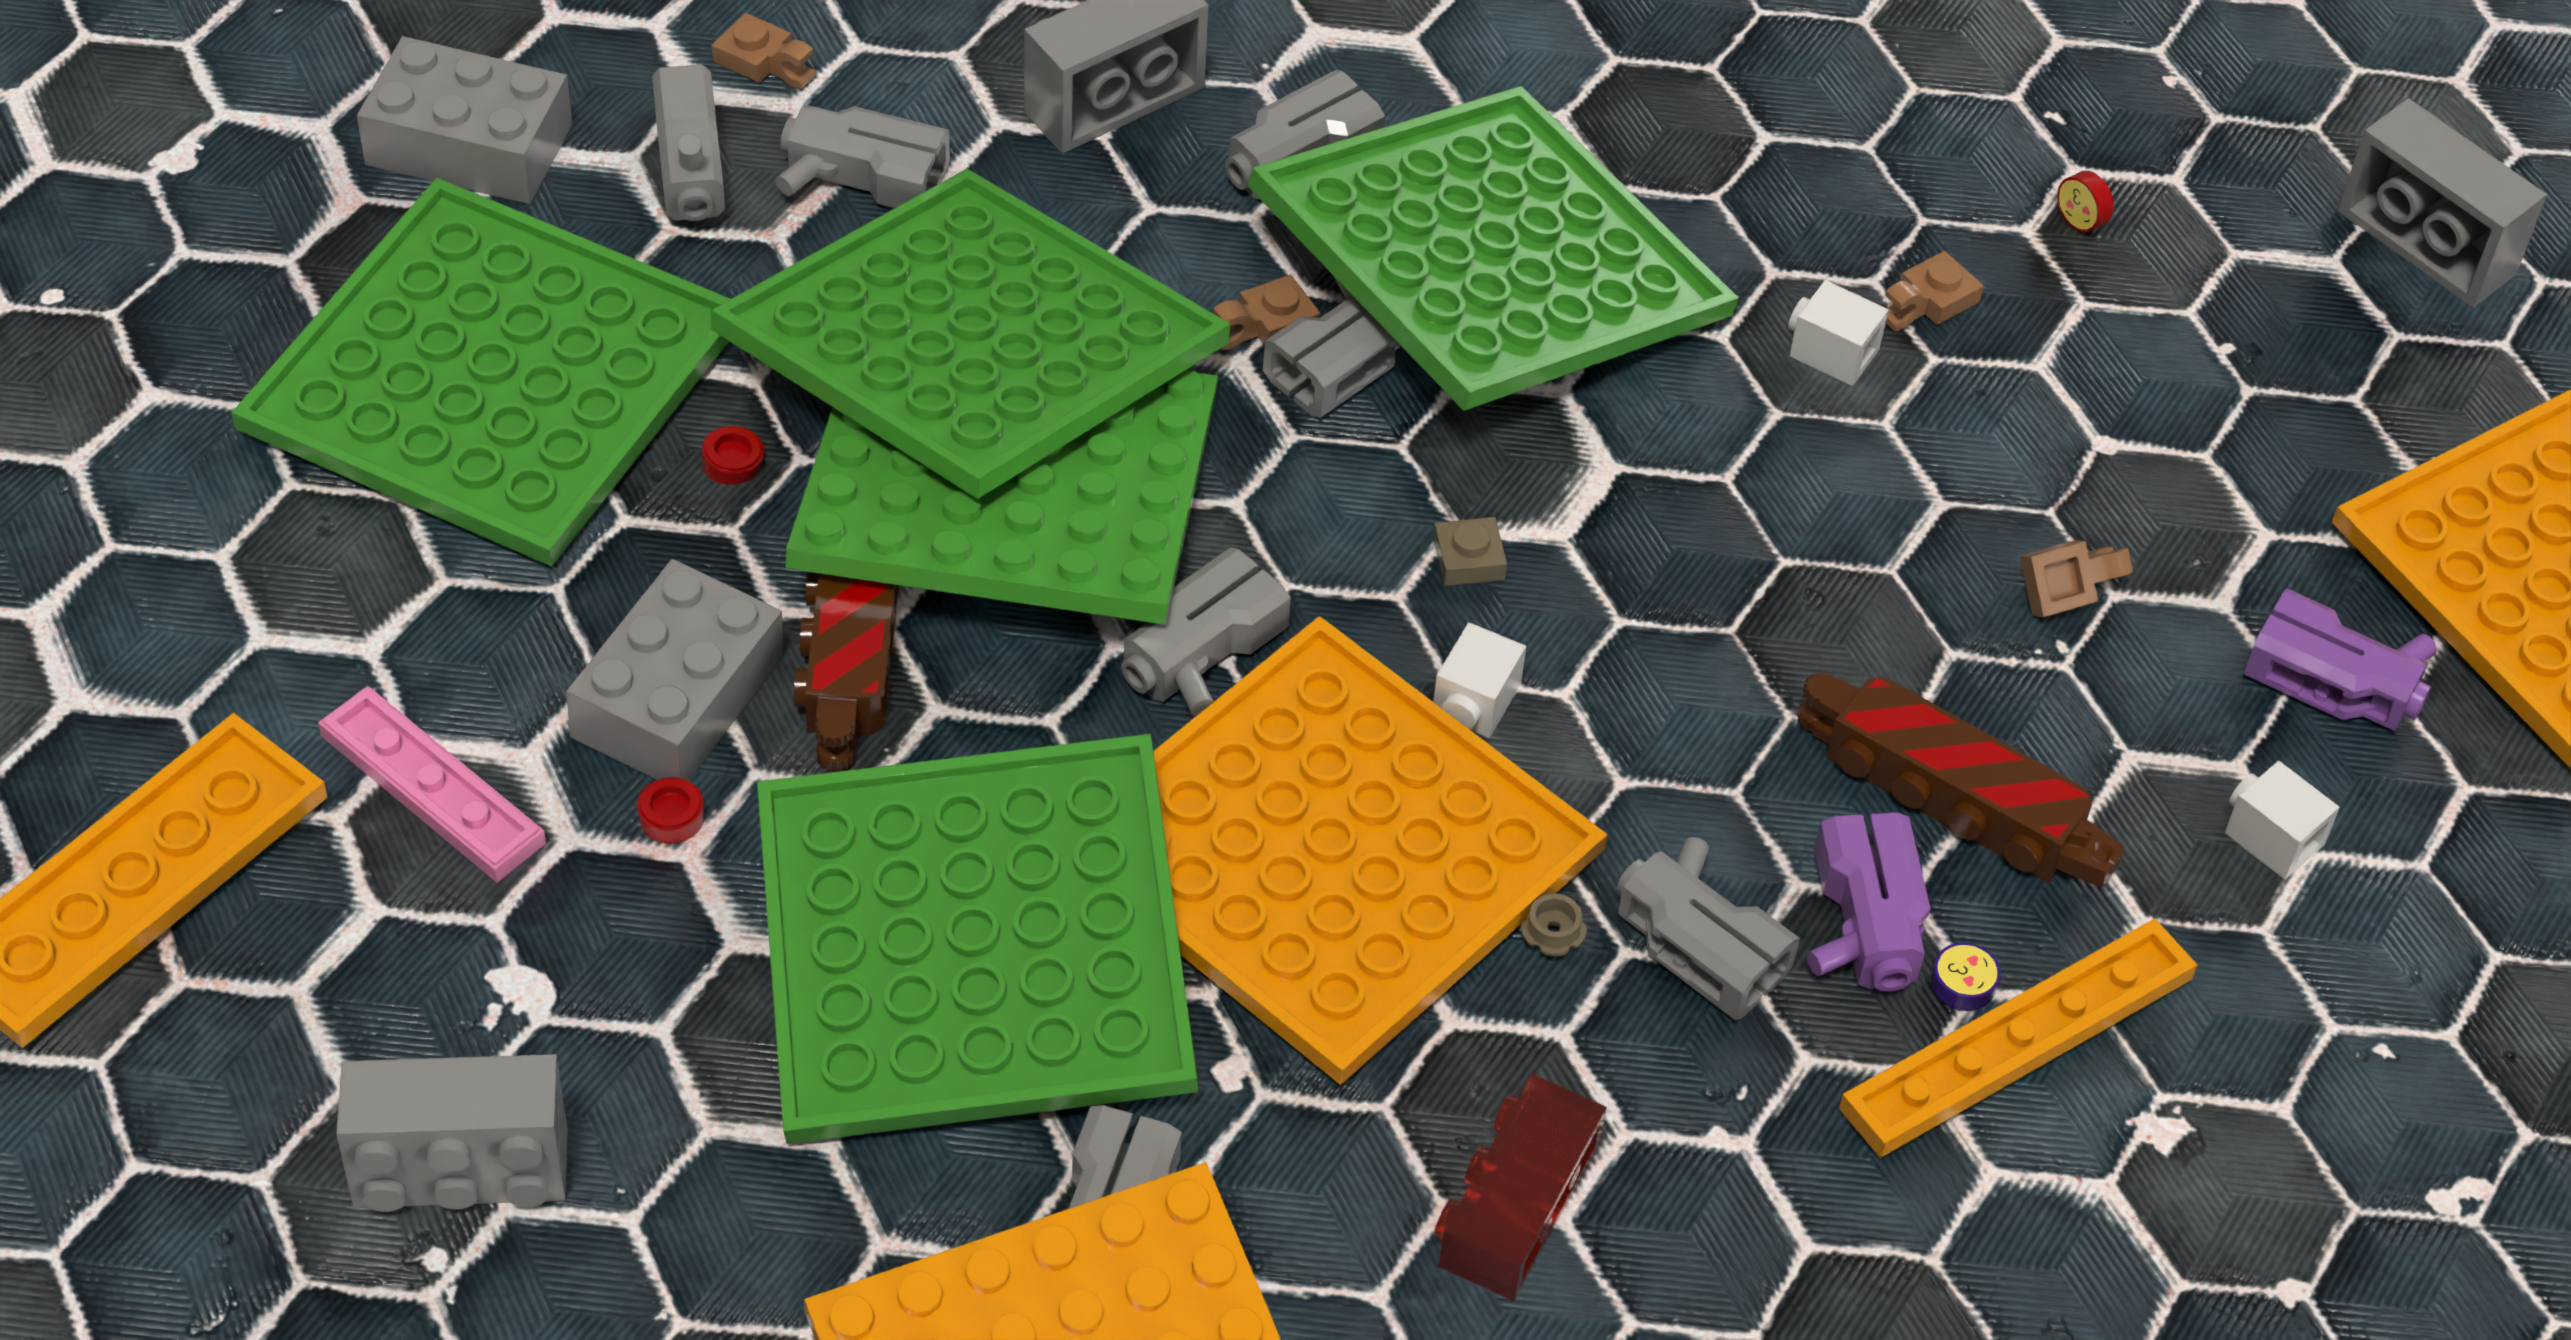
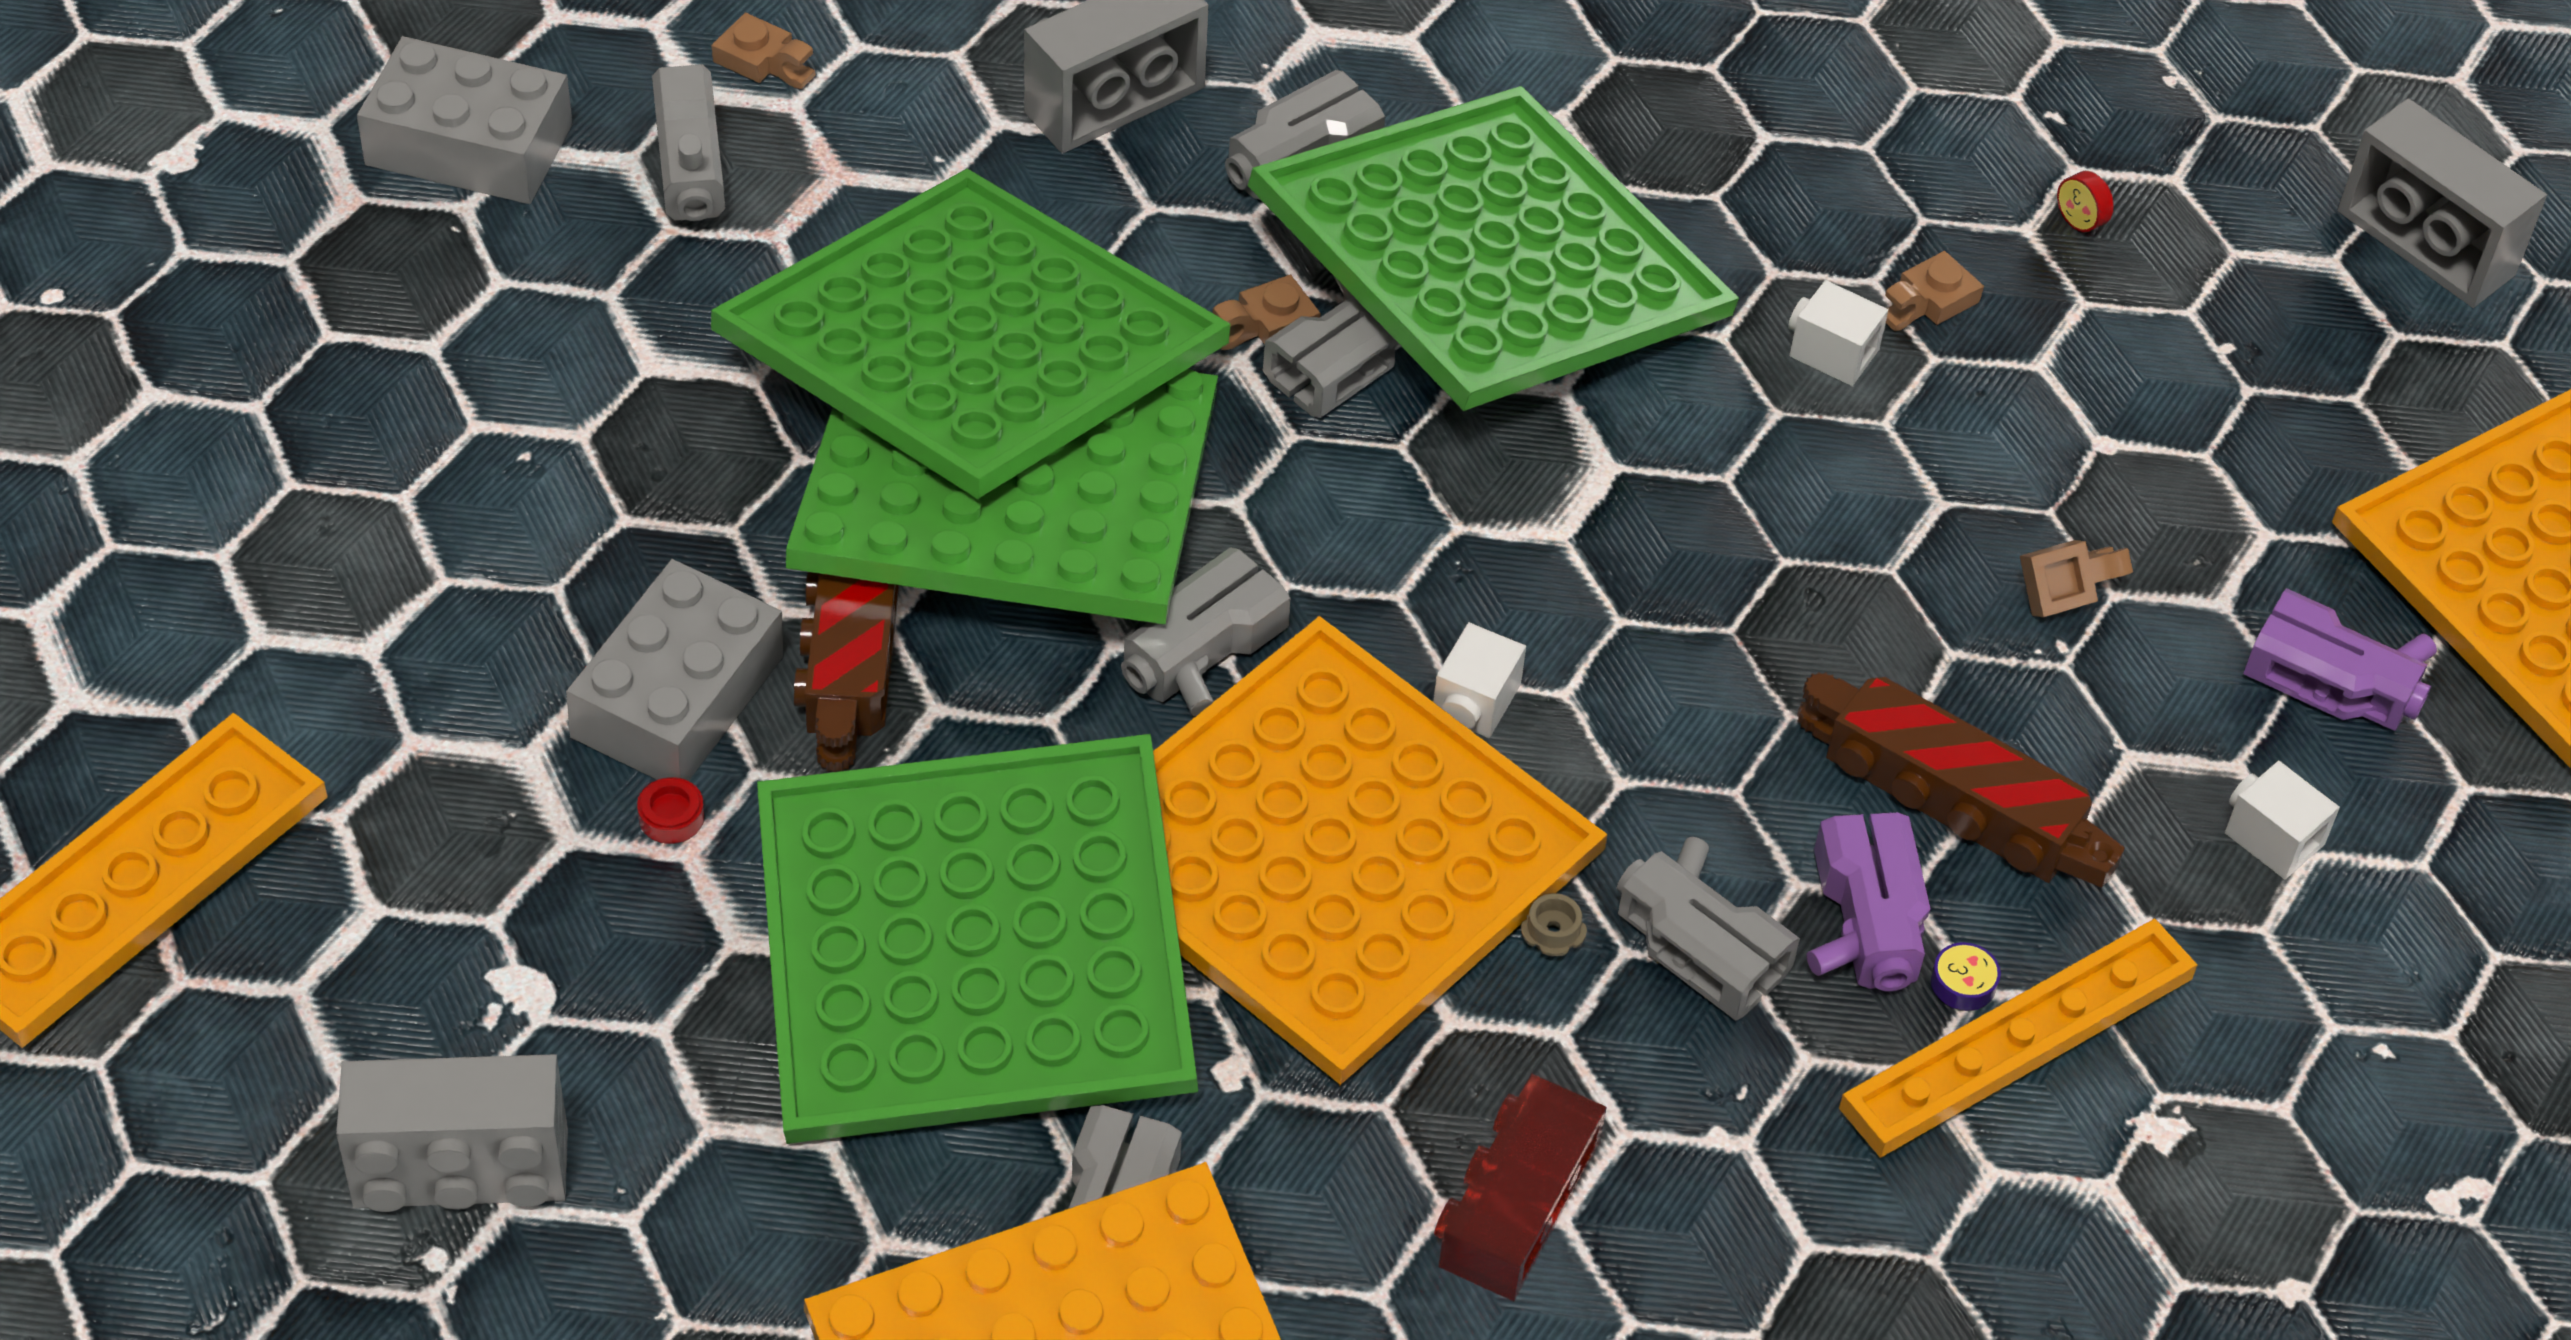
(432, 783): bright pink tile -> none
(488, 370): bright green plate -> none
(732, 455): red tile -> none
(864, 151): light grey piece -> none
(1469, 551): dark tan plate -> none

